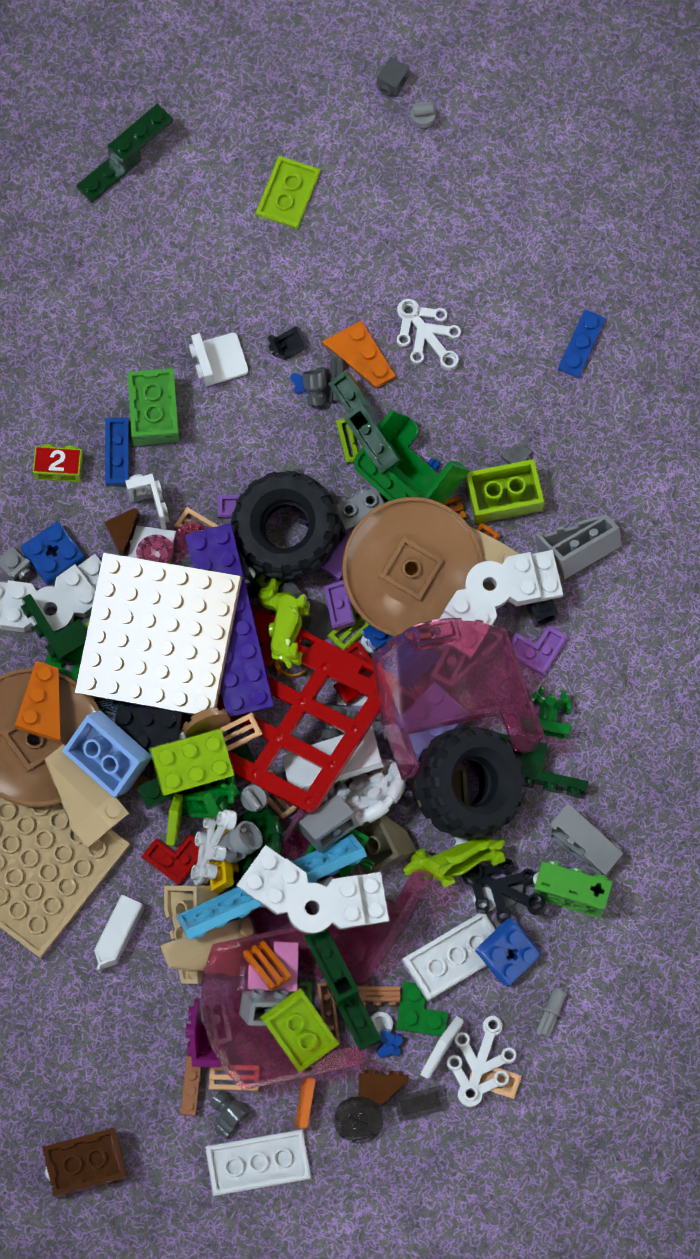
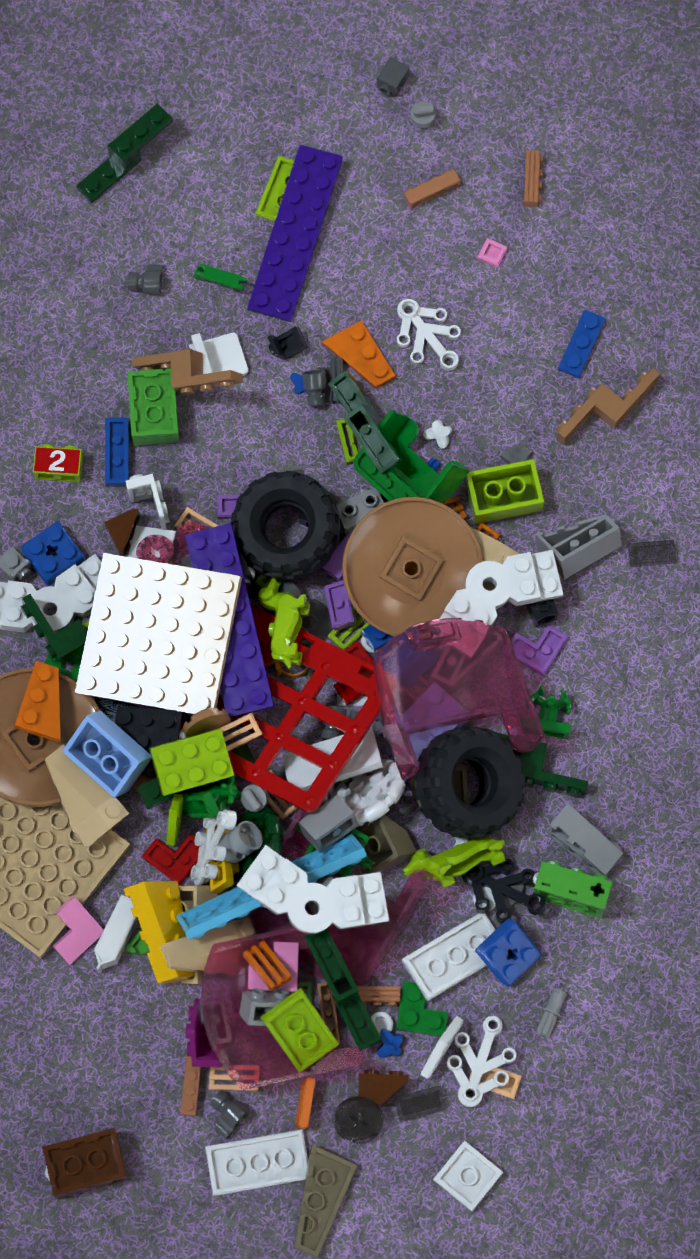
(82, 933): none -> bright pink tile
(137, 946): none -> bright green tile
(148, 281): none -> dark grey piece
(156, 908): none -> yellow wedge
(188, 371): none -> medium nougat bracket
(219, 277): none -> green piece
(295, 233): none -> dark purple plate
(322, 1195): none -> dark tan wing
(432, 188): none -> nougat piece
(439, 433): none -> white piece
(468, 1176): none -> white plate
(492, 253): none -> bright pink tile
(532, 175): none -> nougat piece
(607, 405): none -> medium nougat bracket
(651, 553): none -> clear smoke tile

